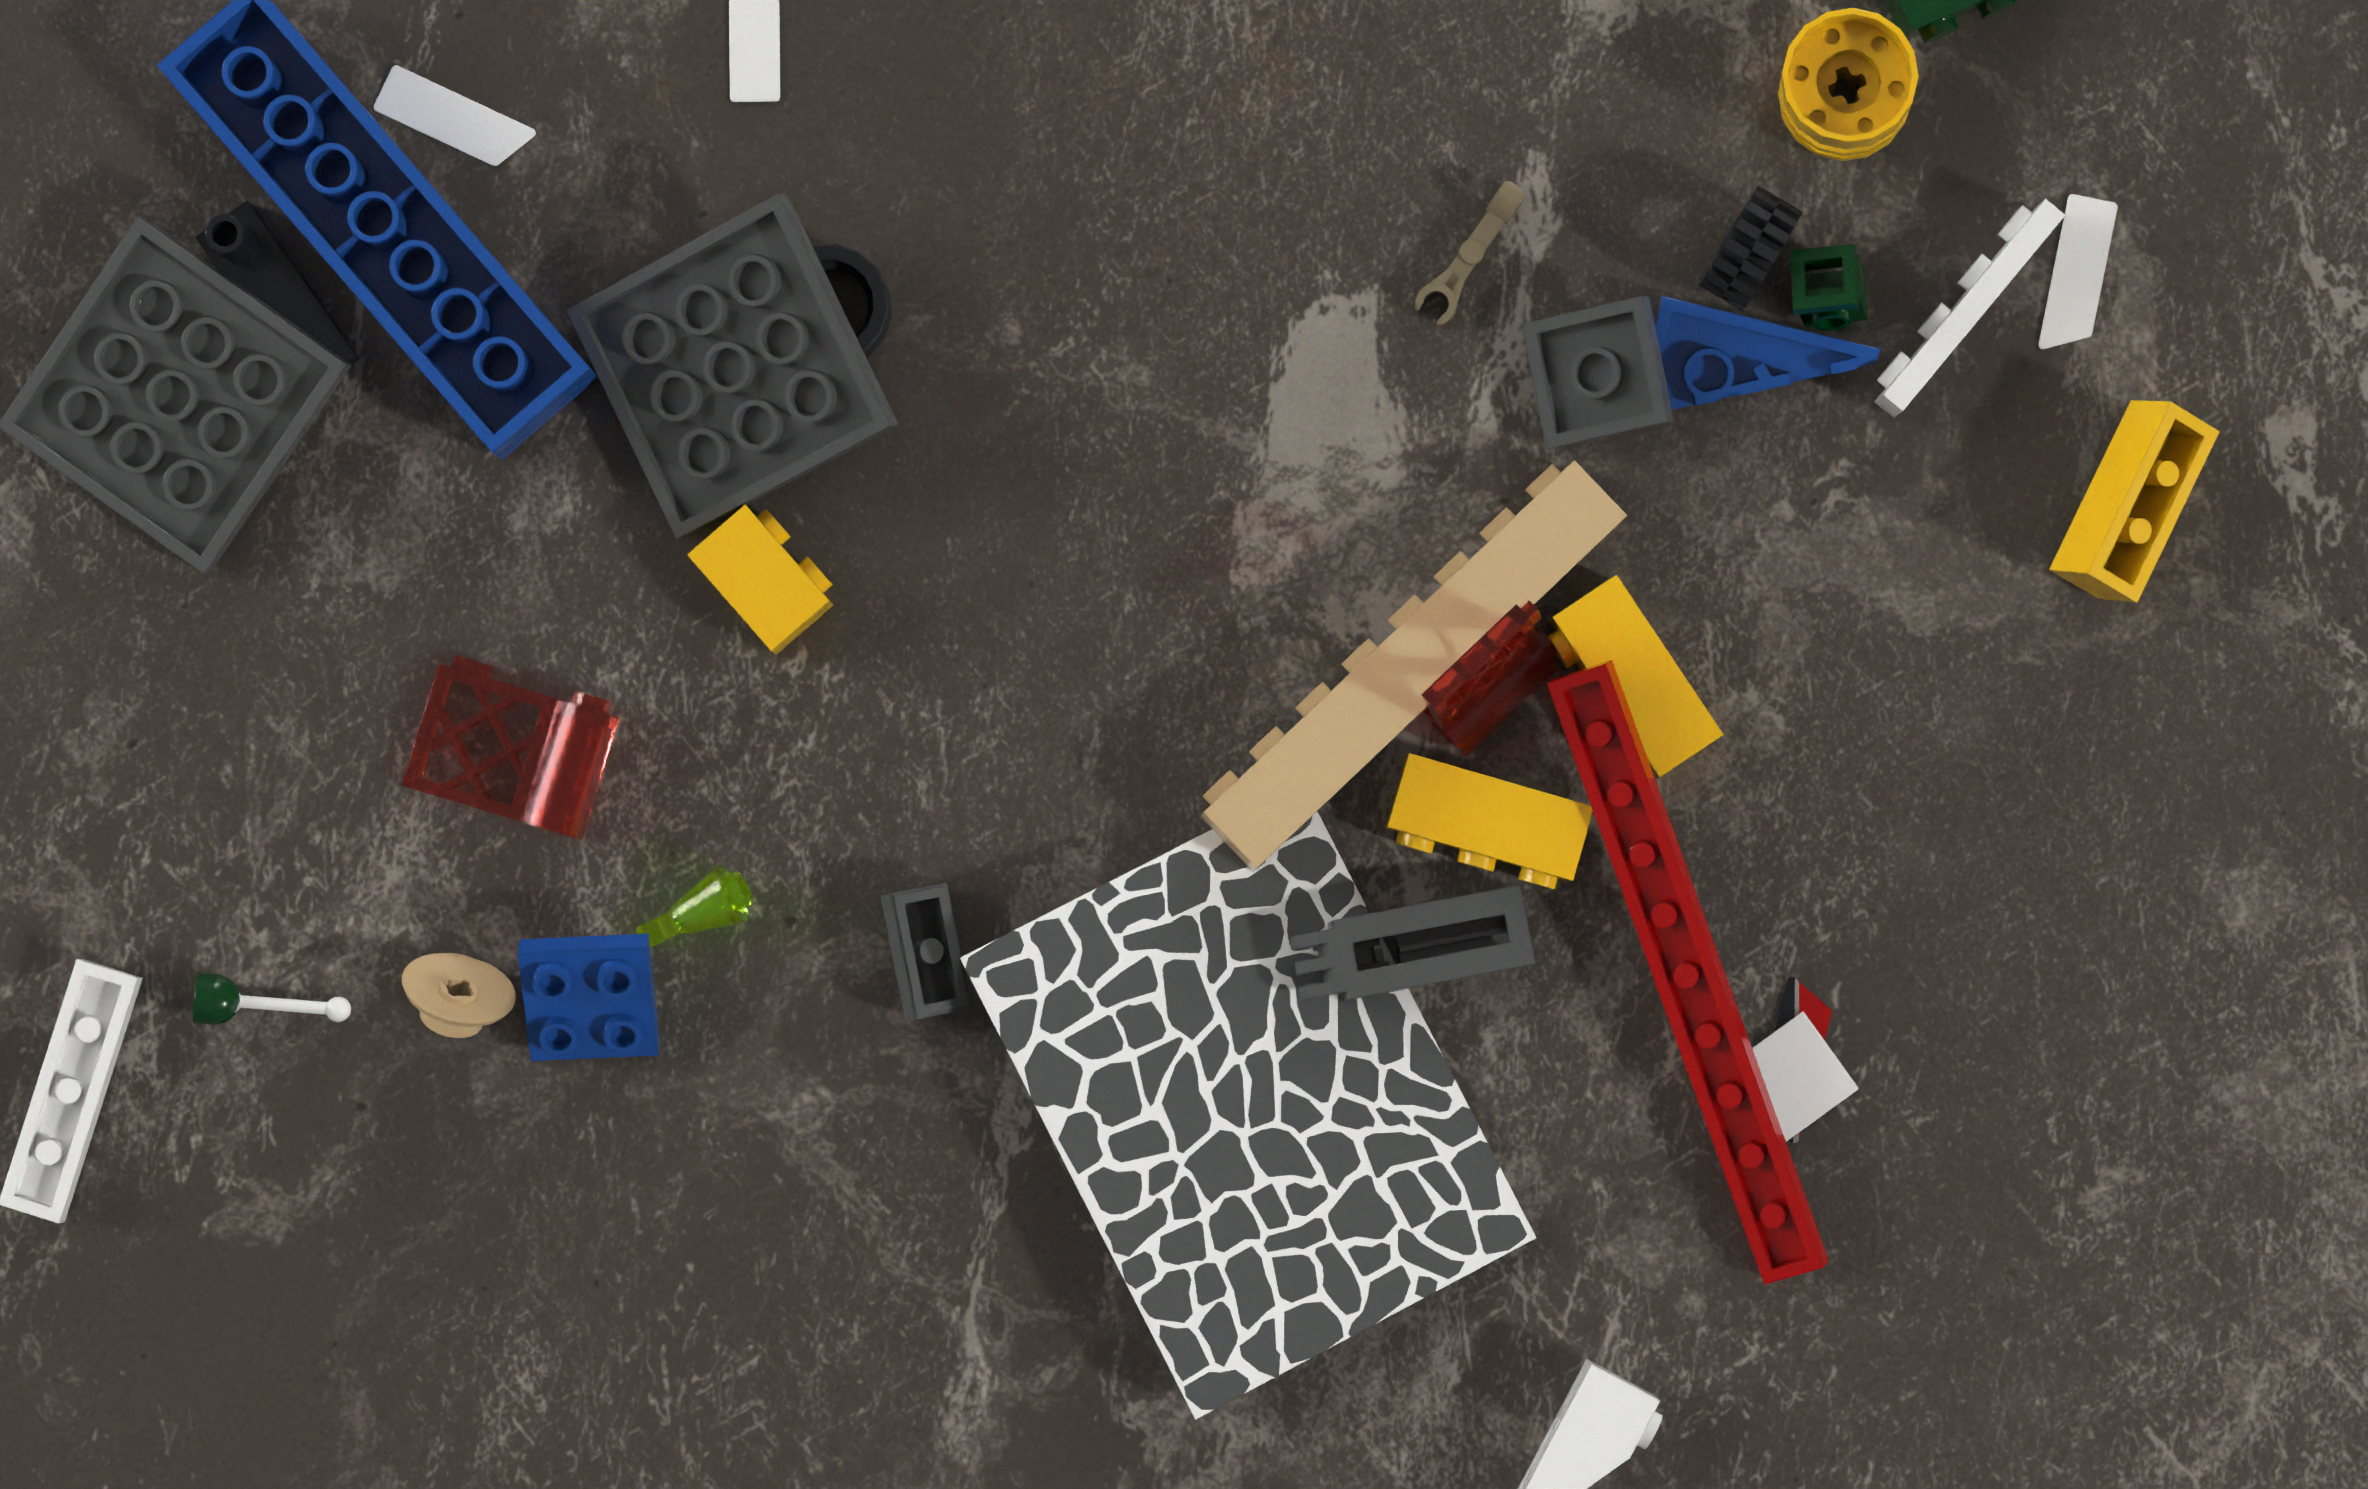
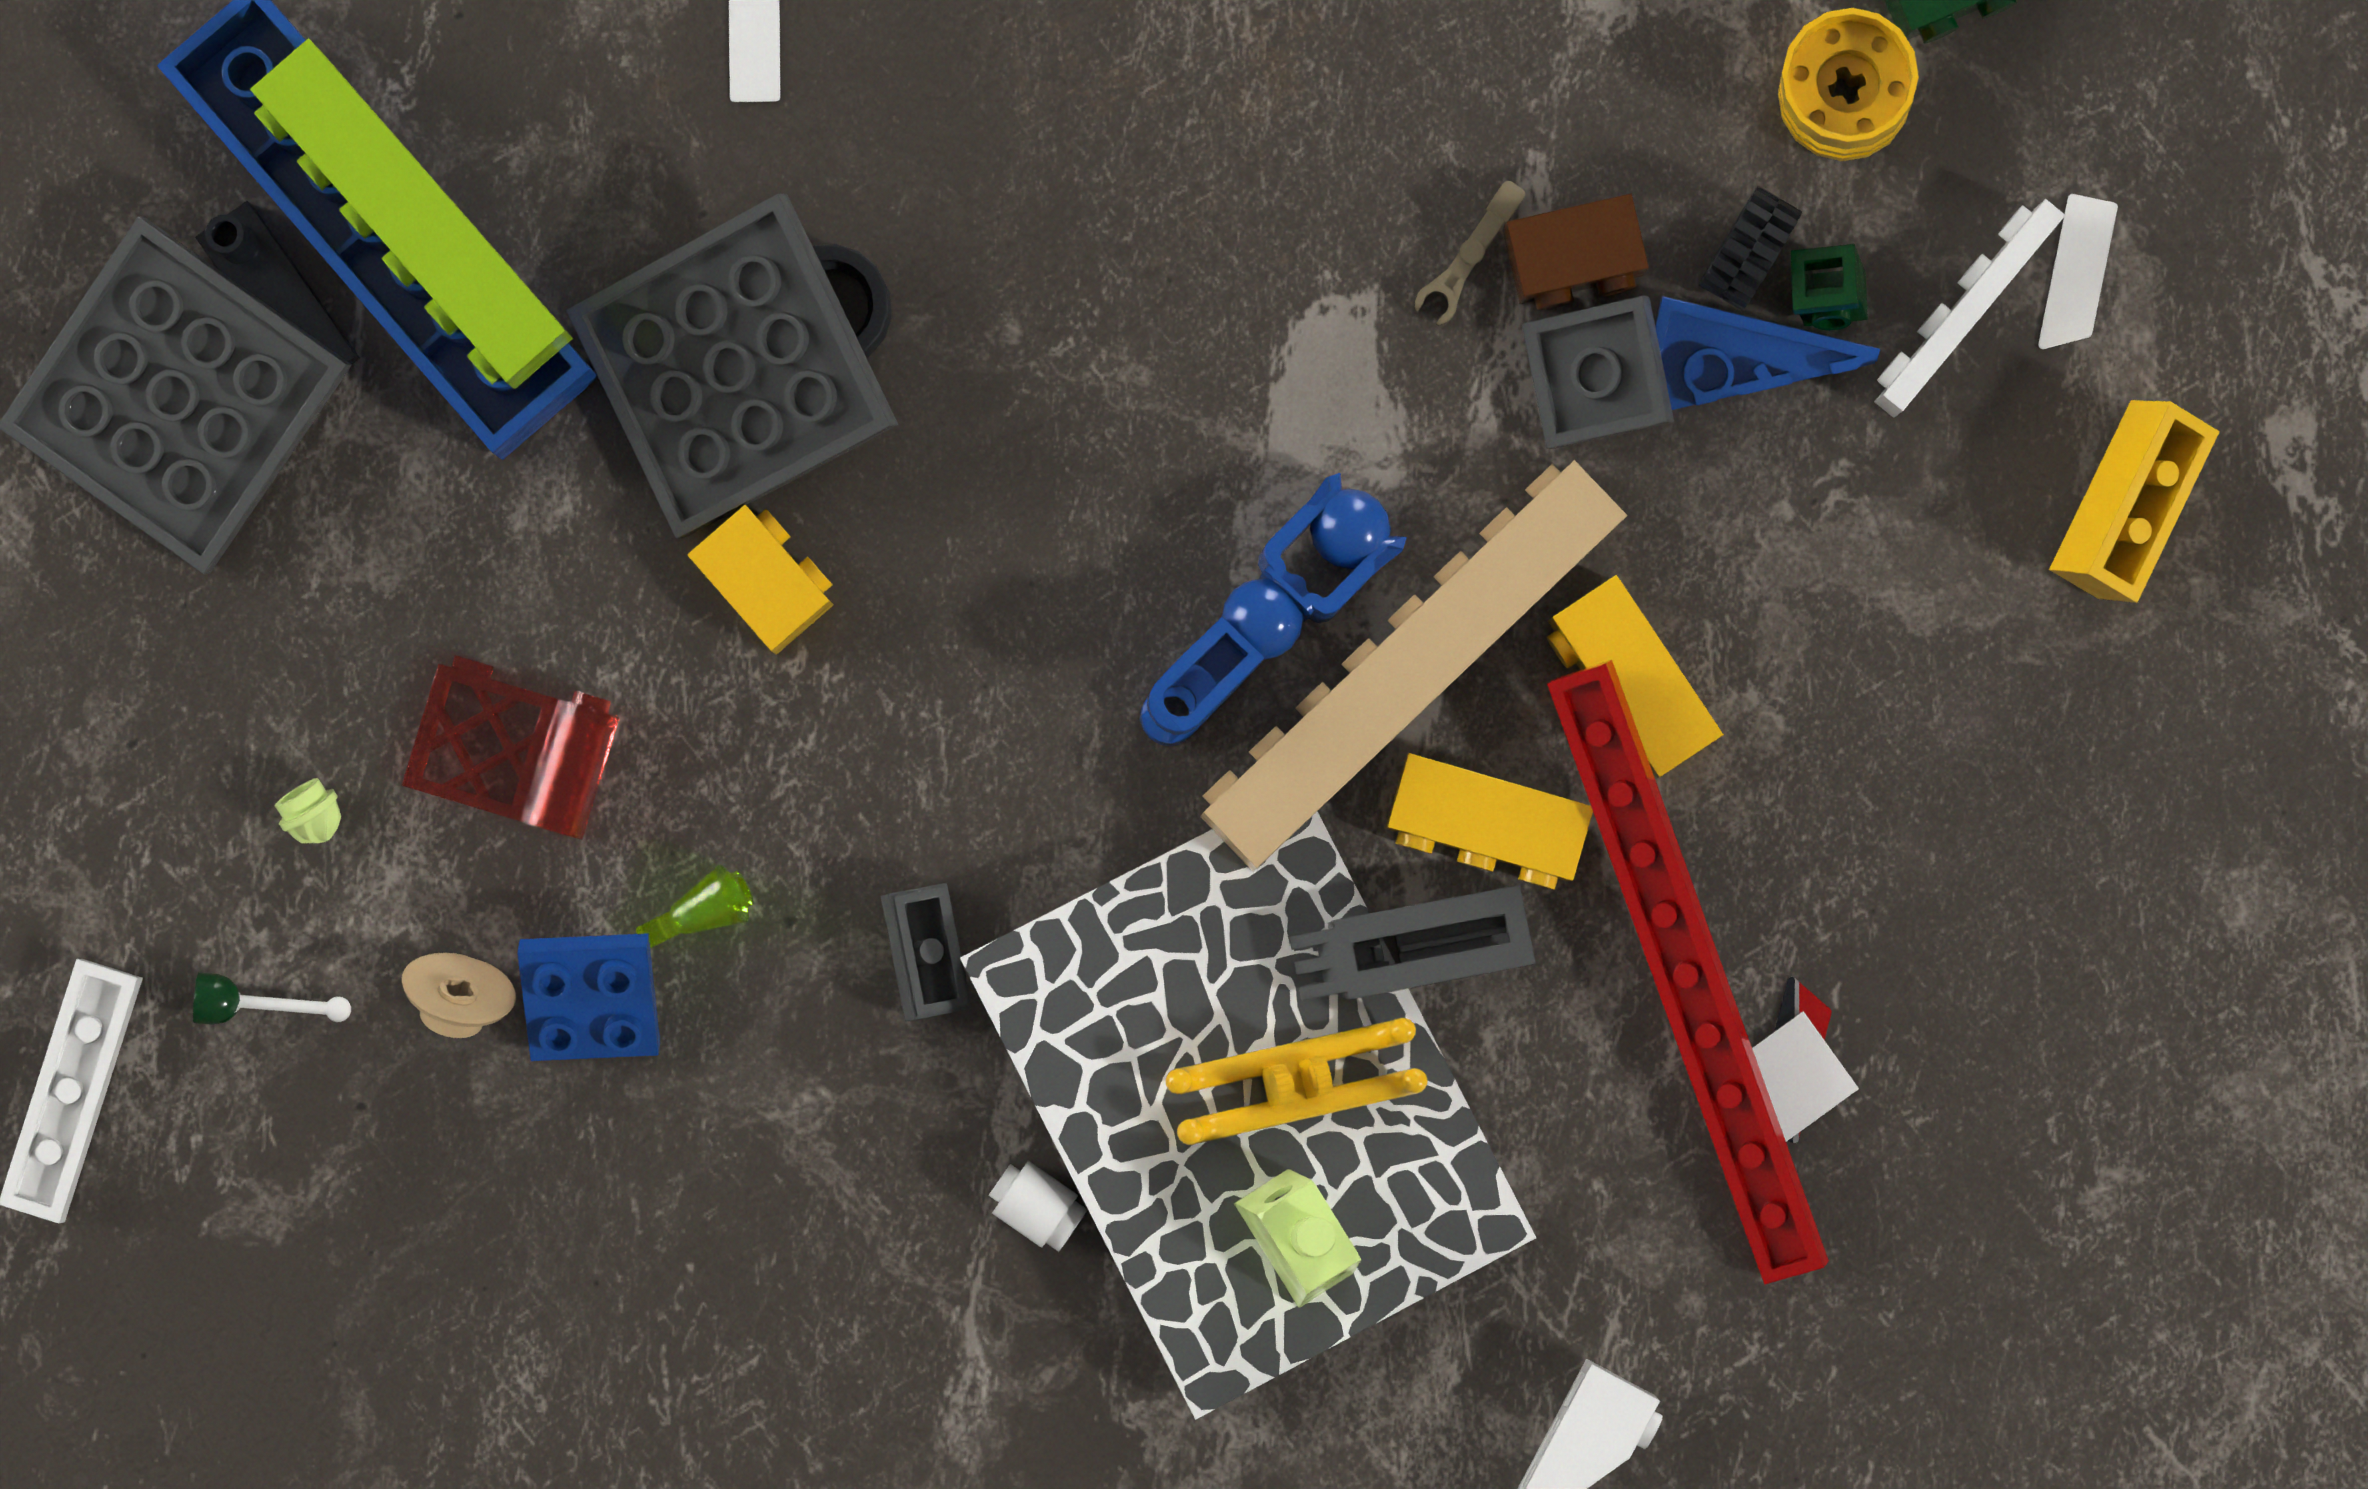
(309, 812): none -> yellowish green plate
(410, 214): none -> lime brick
(450, 117): white sticker -> none
(1037, 1205): none -> white brick
(1268, 613): none -> blue piece
(1296, 1081): none -> yellow piece
(1299, 1235): none -> yellowish green torso
(1491, 679): clear red piece -> none
(1576, 251): none -> reddish brown brick

